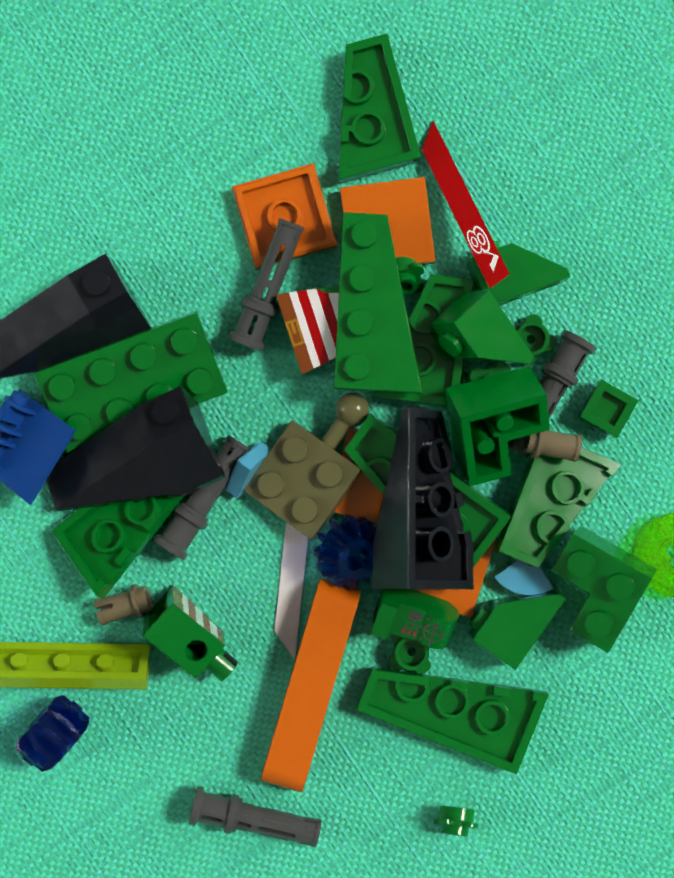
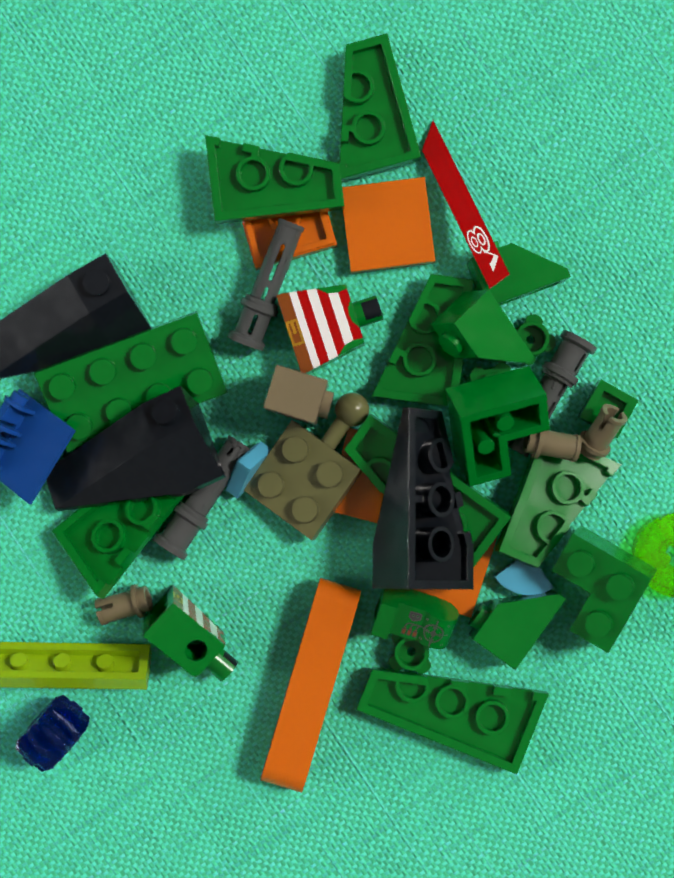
(235, 814): dark grey pin -> none
(269, 184): none -> green wing
(291, 588): white sticker -> none
(298, 395): none -> dark tan brick
(346, 551): clear blue gear -> none
(372, 317): green wing -> none
(410, 275): green plate -> none
(456, 820): green plate -> none
(601, 432): none -> dark tan pin

